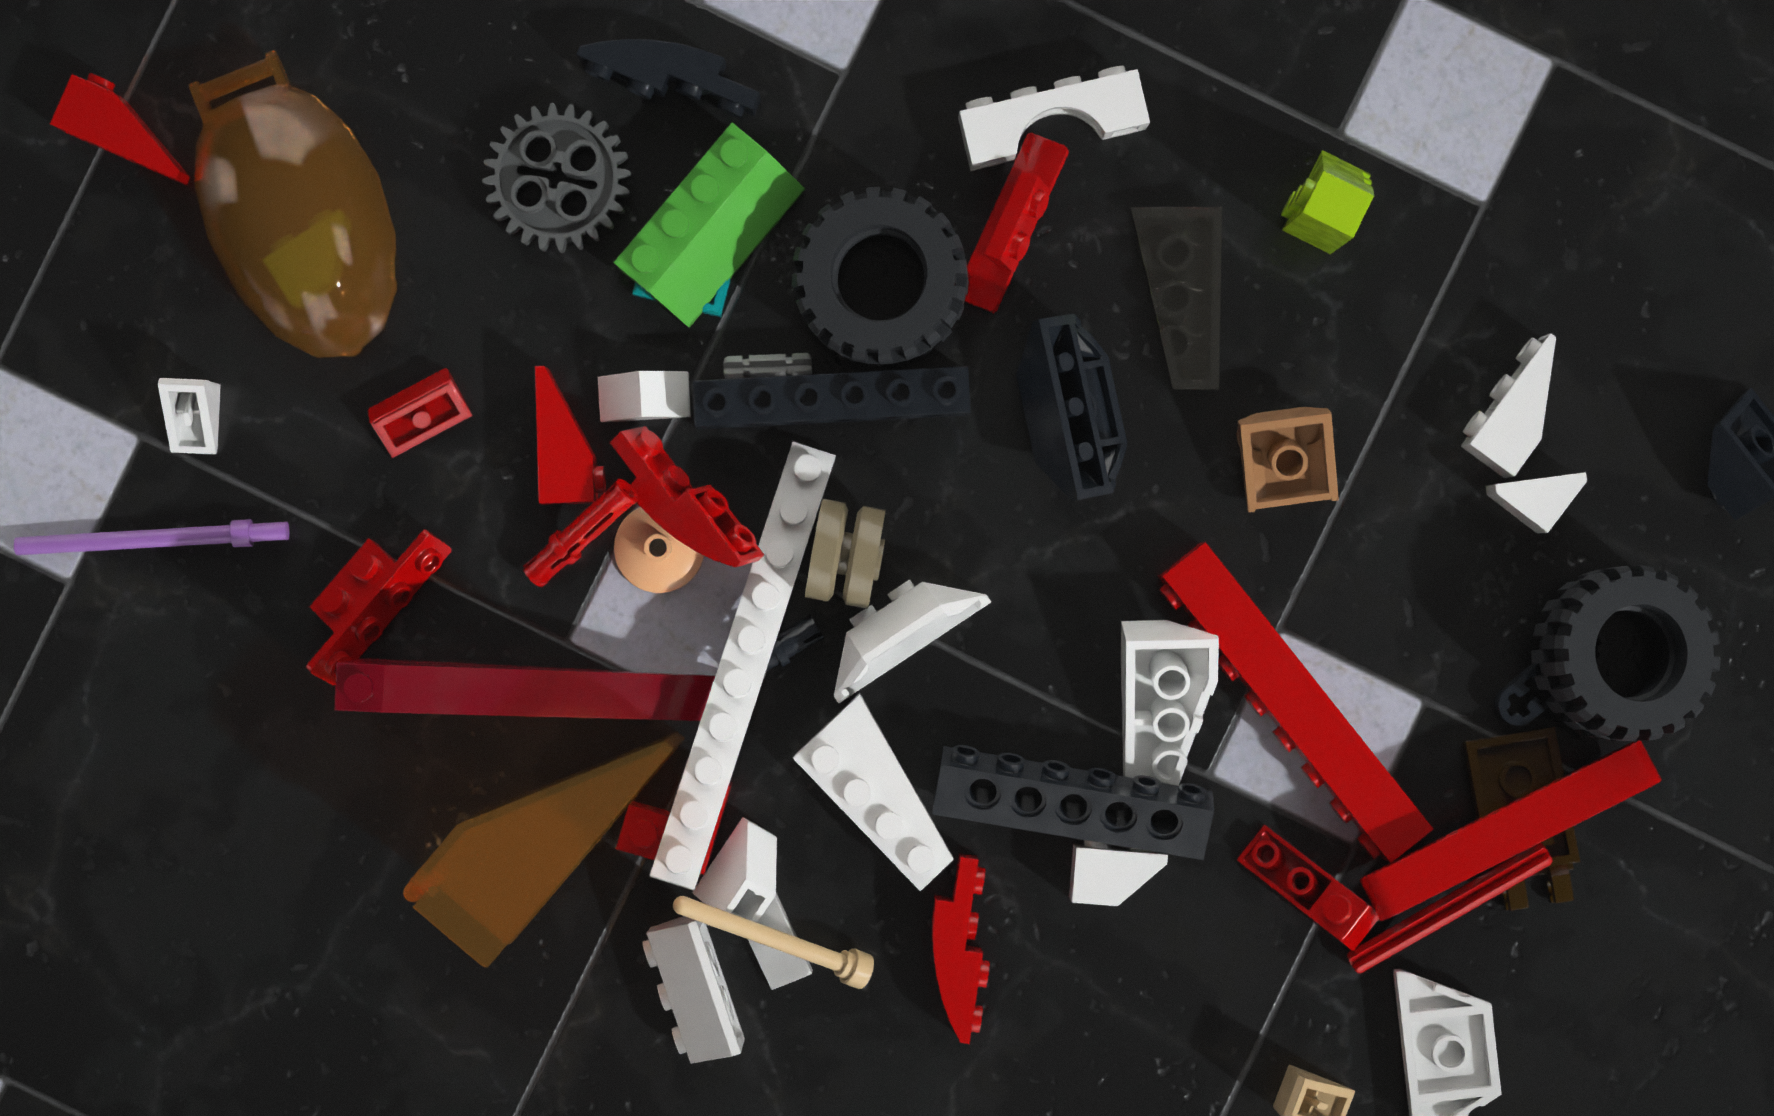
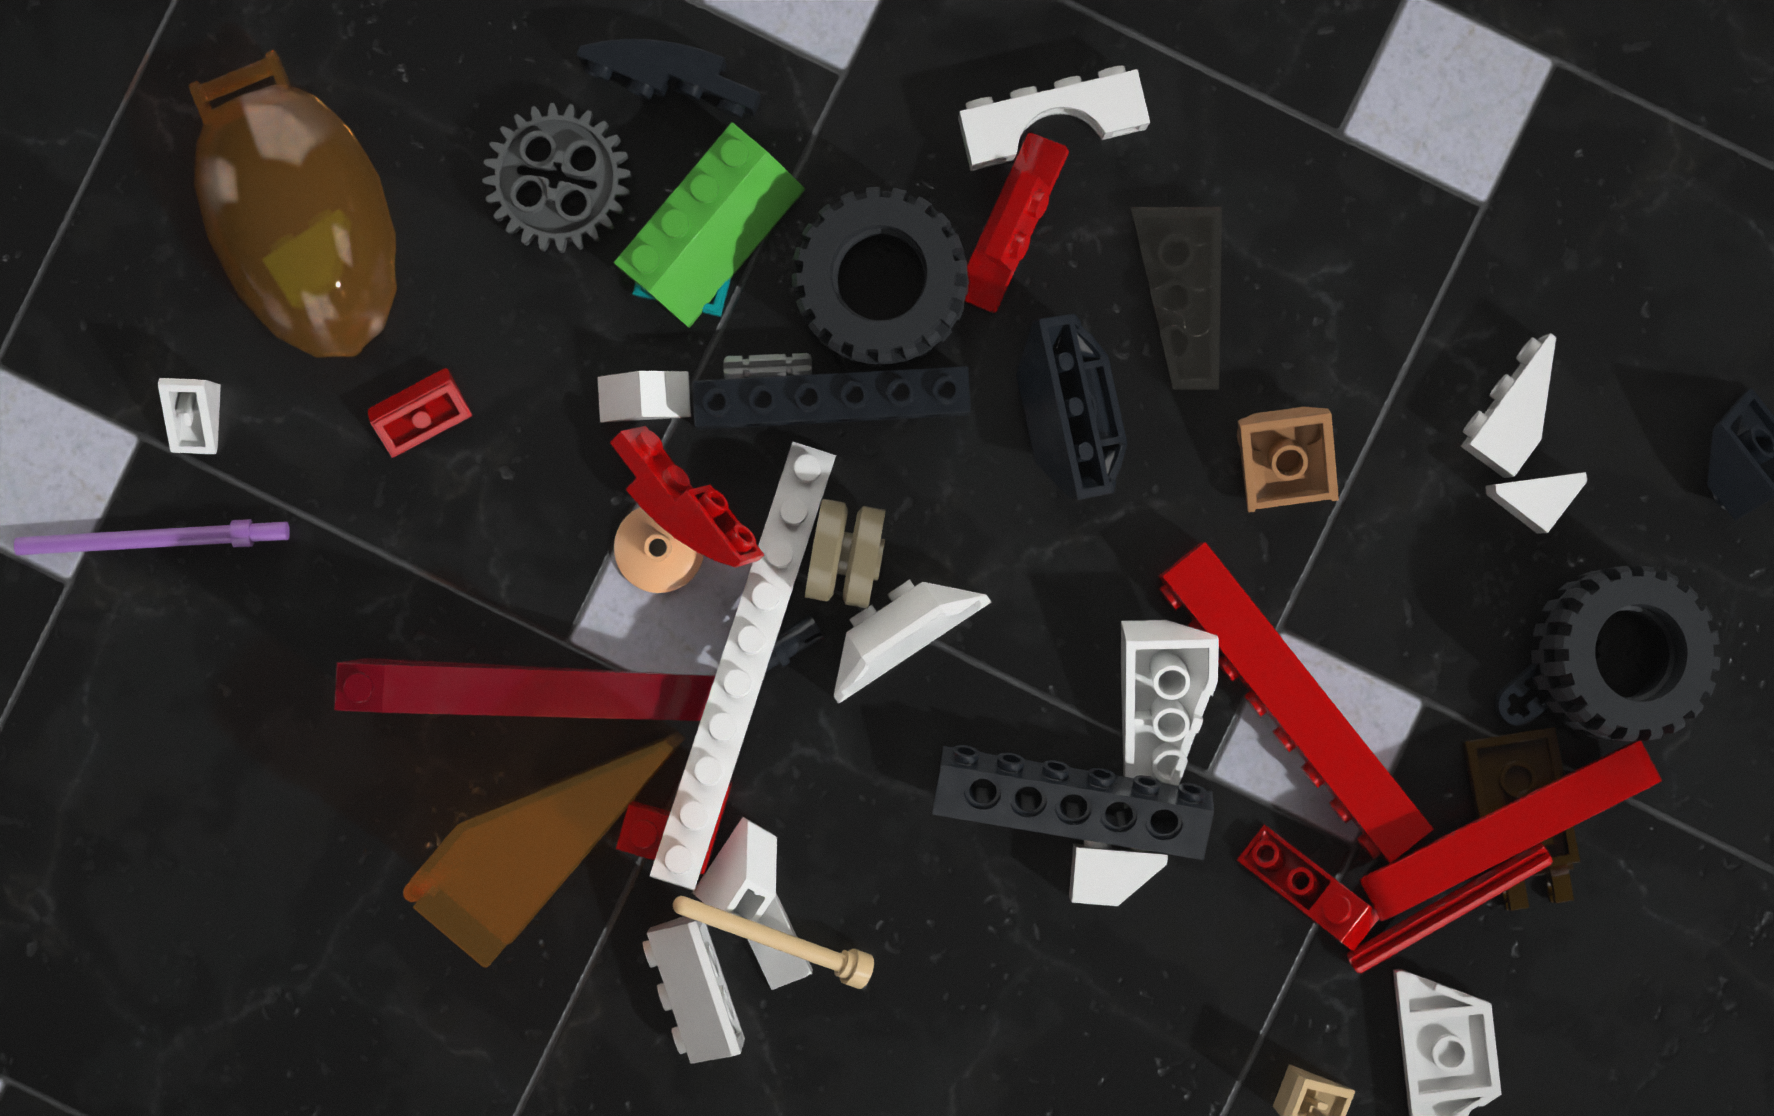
(108, 121): red slope -> none
(369, 596): red bracket -> none
(565, 458): red slope -> none
(567, 545): red pin -> none
(869, 784): white wedge -> none
(957, 965): red slope -> none
(1329, 203): lime wedge -> none

